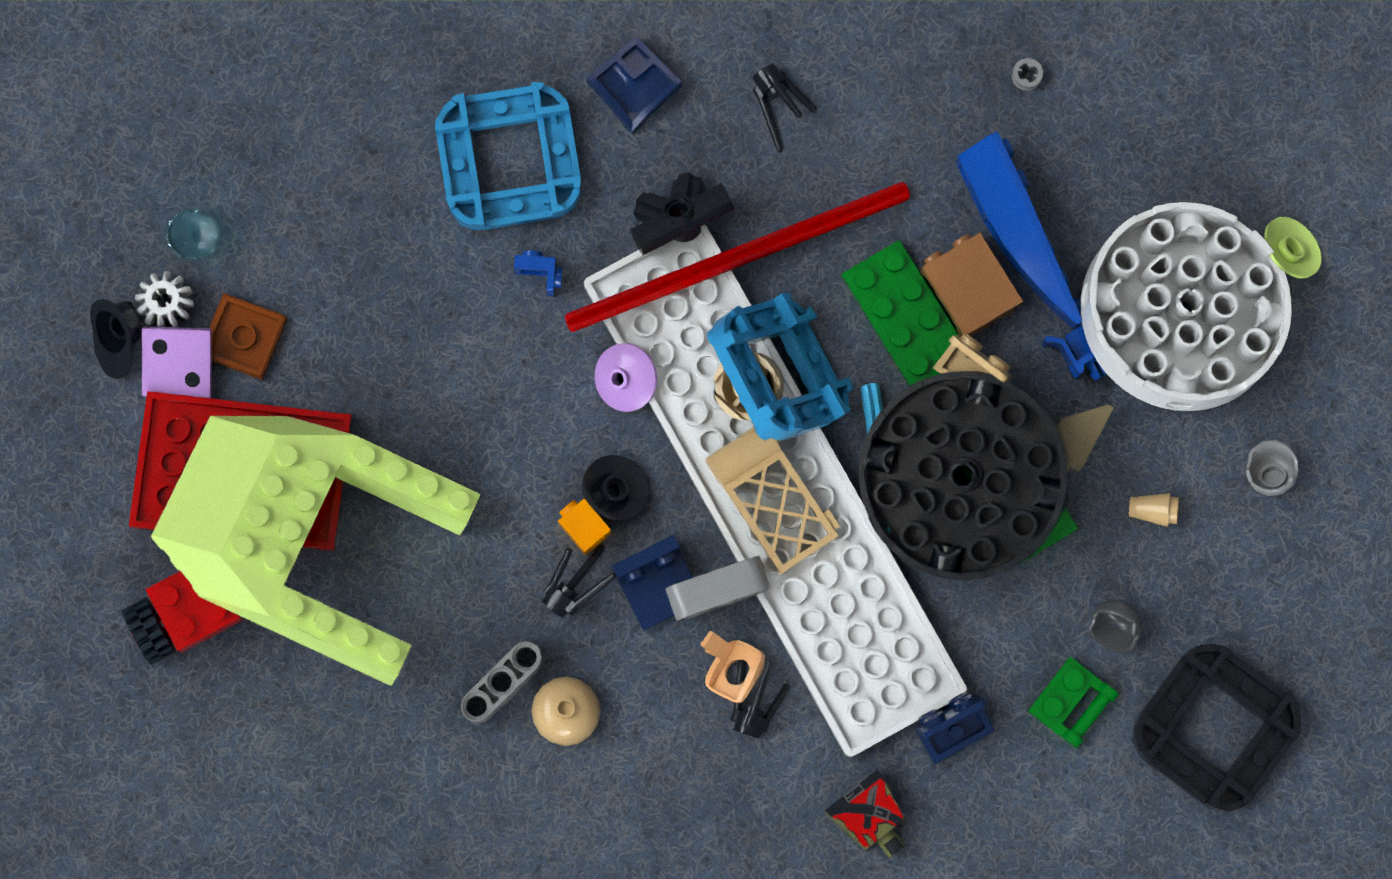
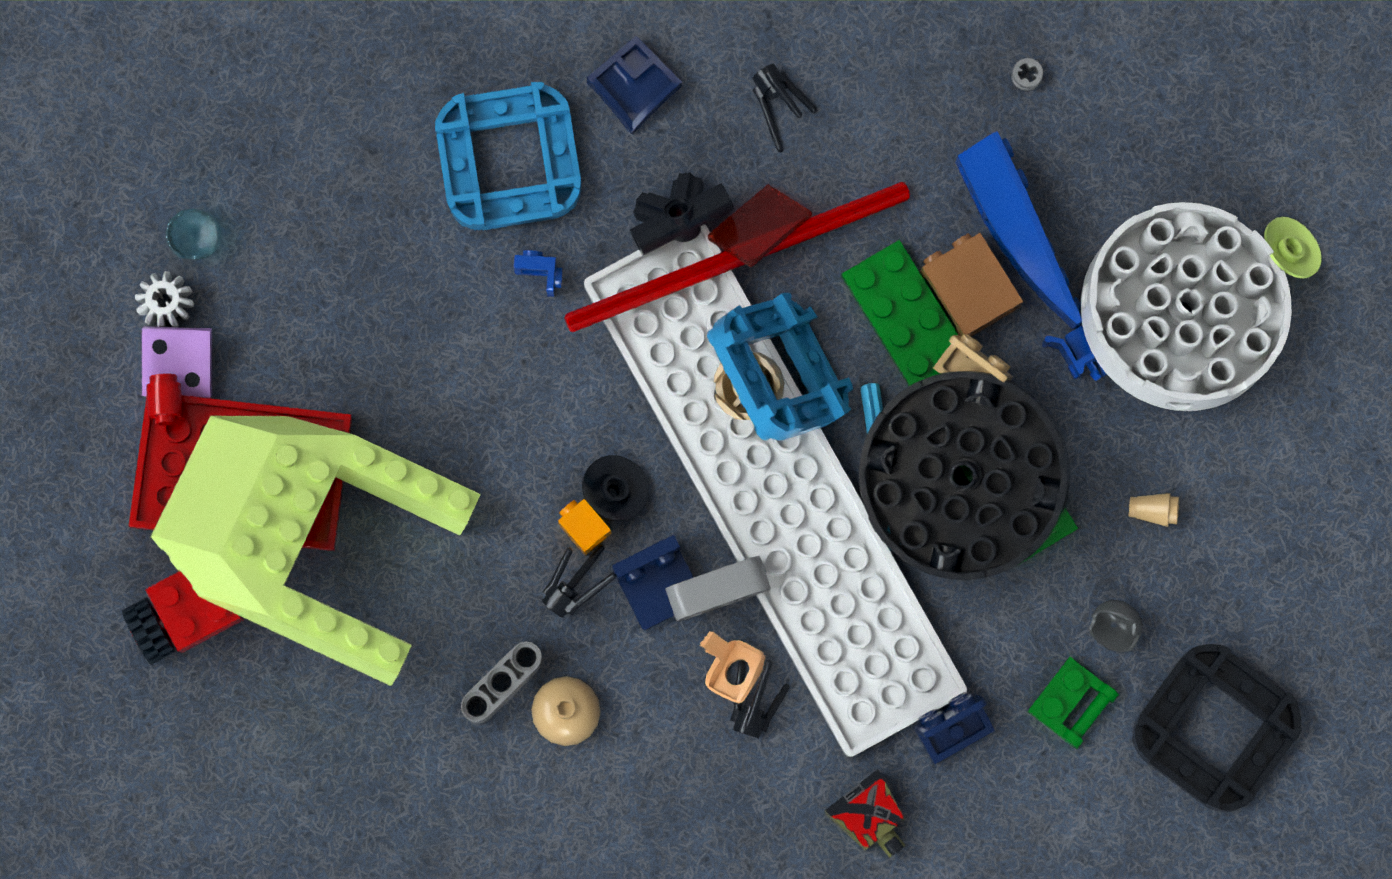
(114, 333): black piece -> none
(164, 399): none -> red brick
(245, 336): dark orange tile -> none
(638, 375): lavender dish -> none
(746, 458): tan piece -> none
(759, 225): none -> clear red piece
(1082, 432): dark tan slope -> none
(1281, 462): light grey hair -> none

